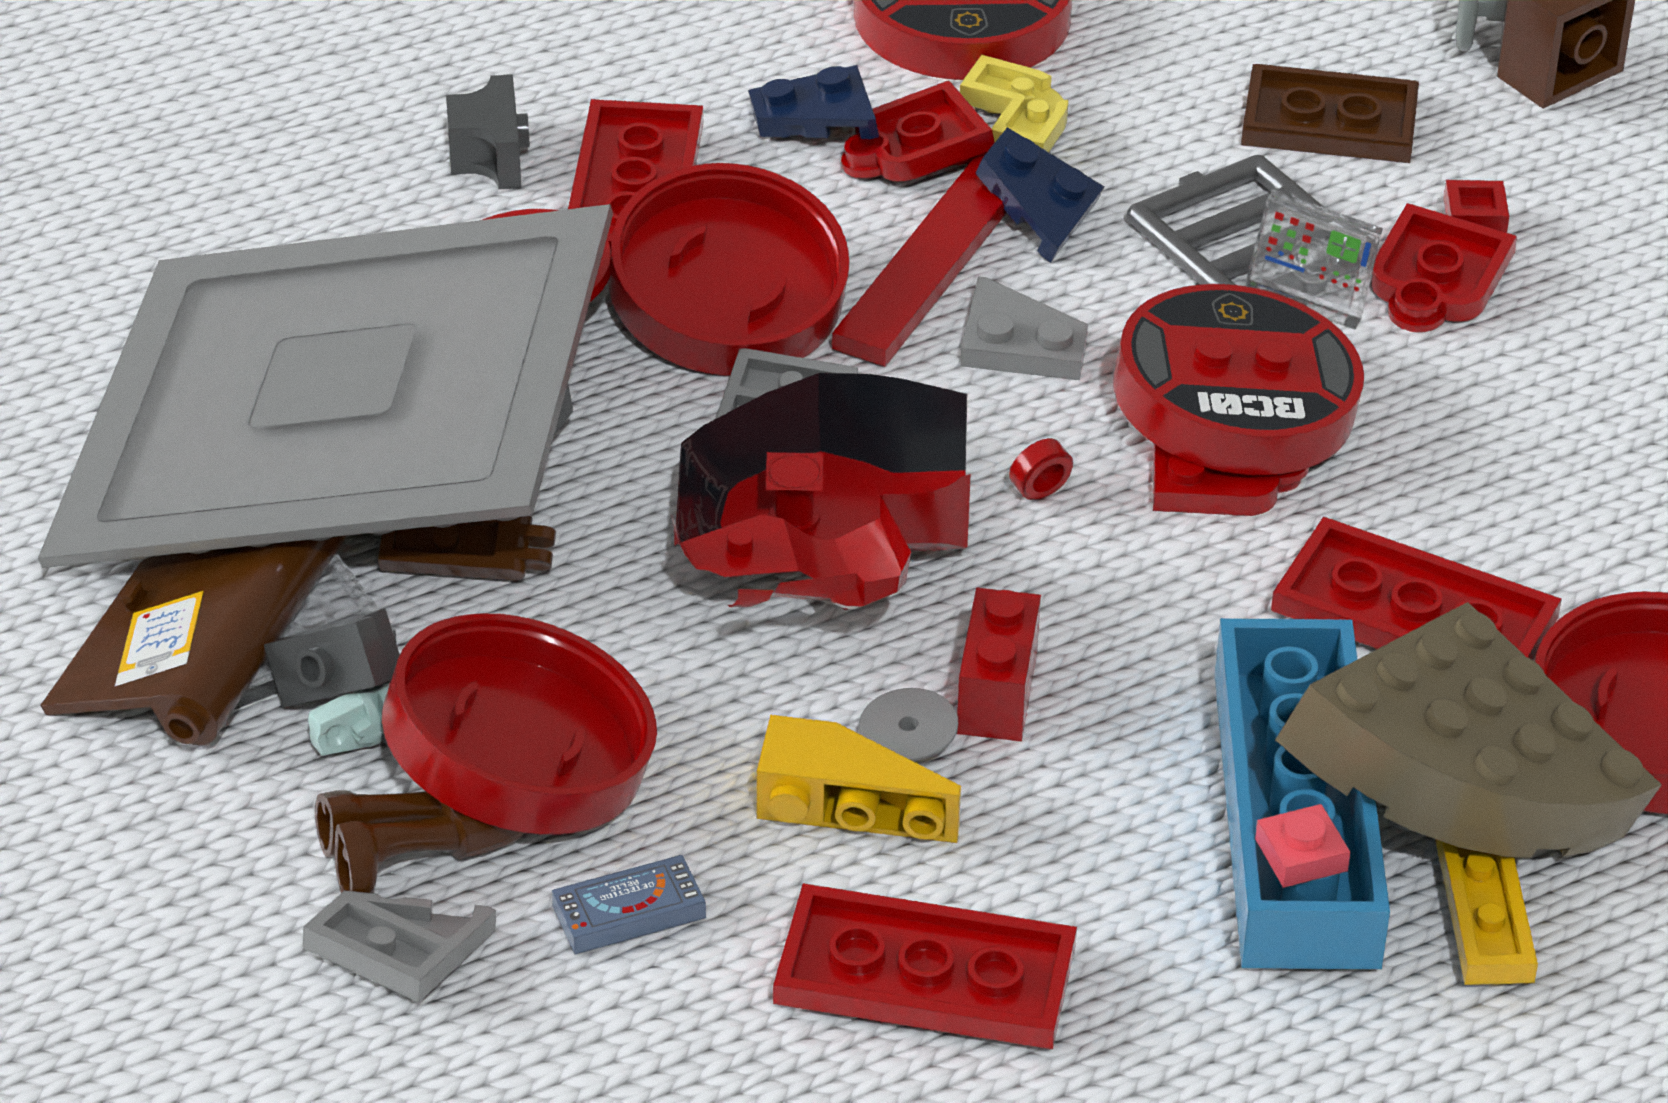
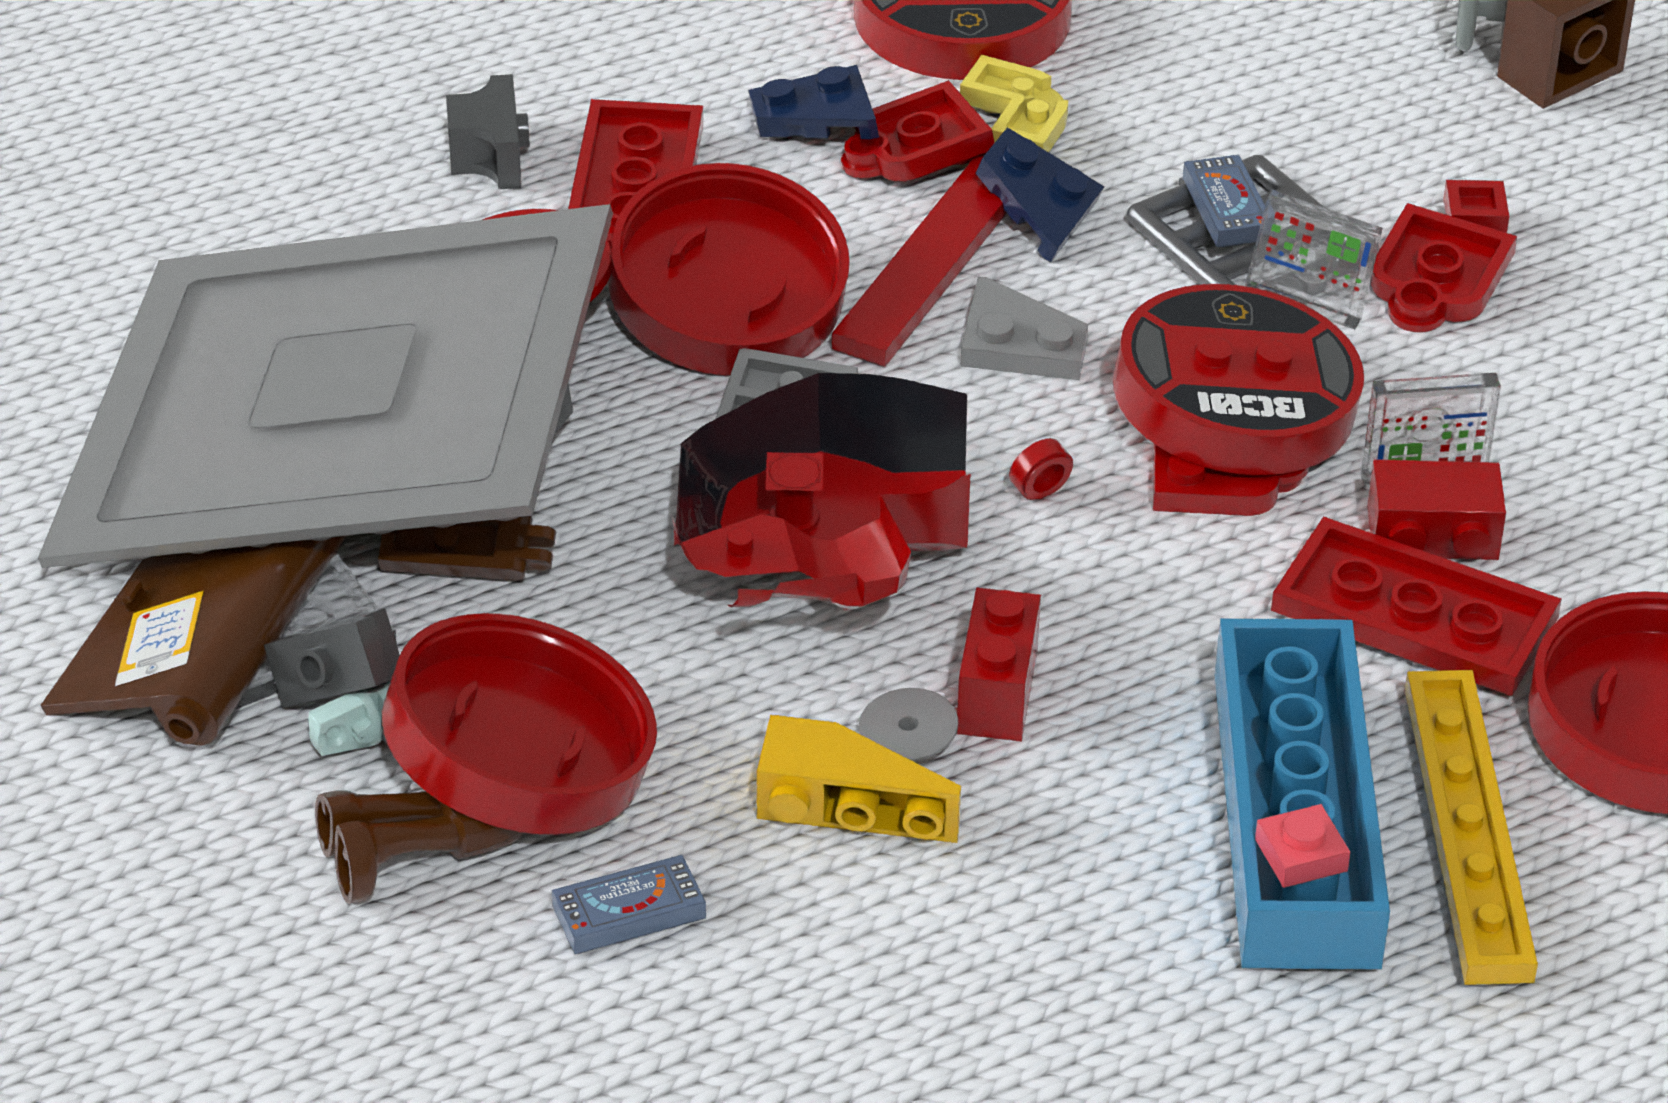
(396, 939): light grey wing -> none
(926, 966): red plate -> none
(1225, 199): none -> sand blue tile
(1330, 113): reddish brown tile -> none
(1431, 420): none -> clear tile
(1439, 506): none -> red brick
(1469, 744): dark tan brick -> none

